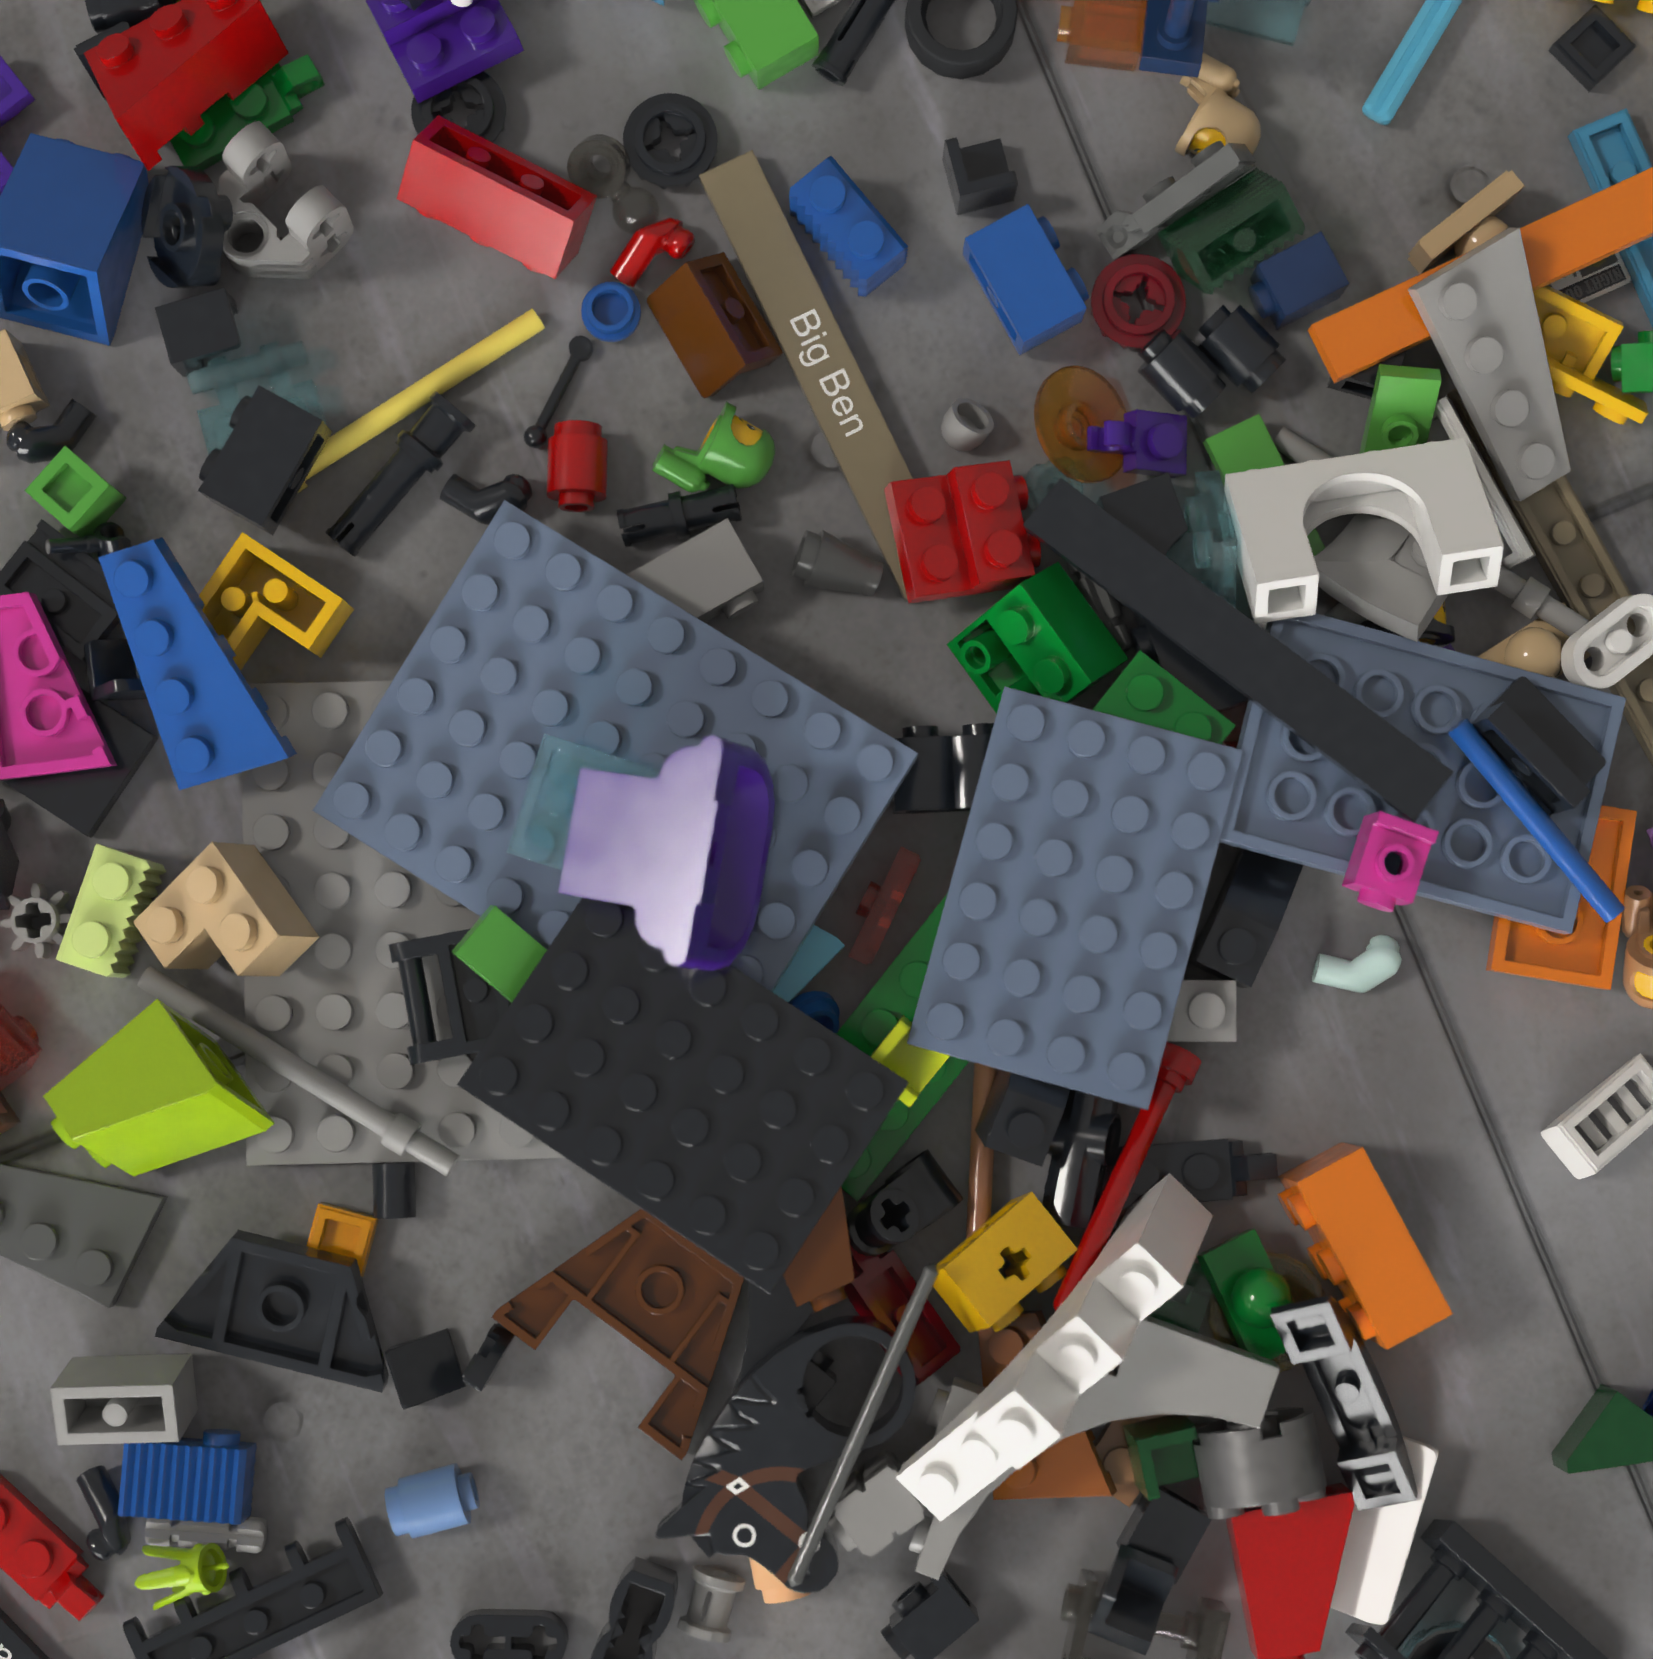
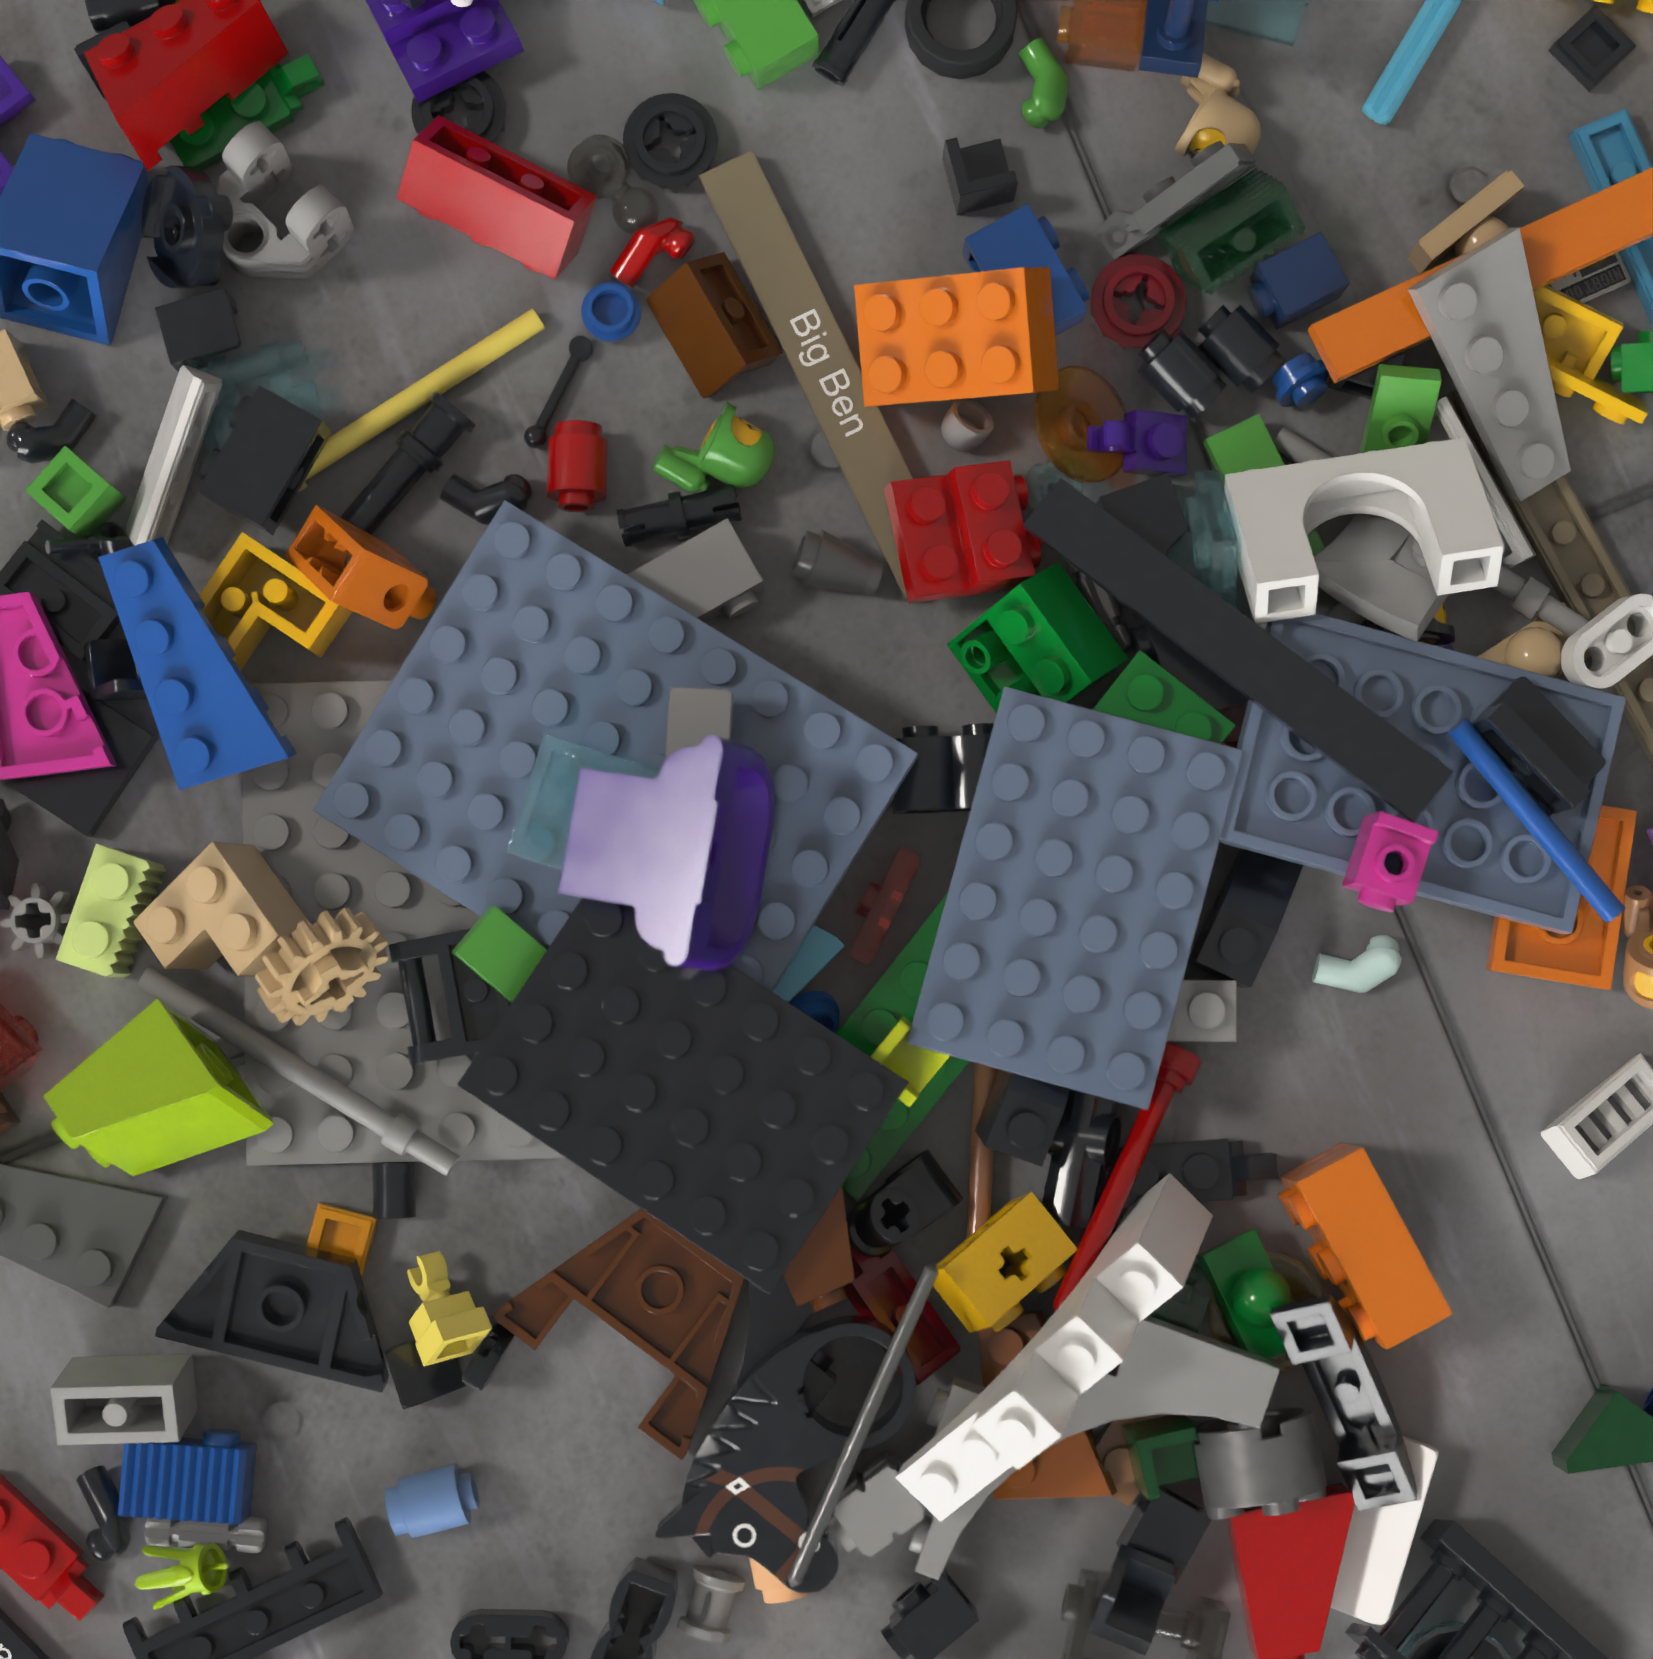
(173, 455): none -> white slope
(322, 966): none -> tan gear
(374, 582): none -> orange torso
(444, 1323): none -> light yellow piece
(697, 714): none -> light grey panel
(847, 226): blue brick -> none
(957, 336): none -> orange brick
(1050, 85): none -> bright green arm
(1300, 381): none -> blue plate

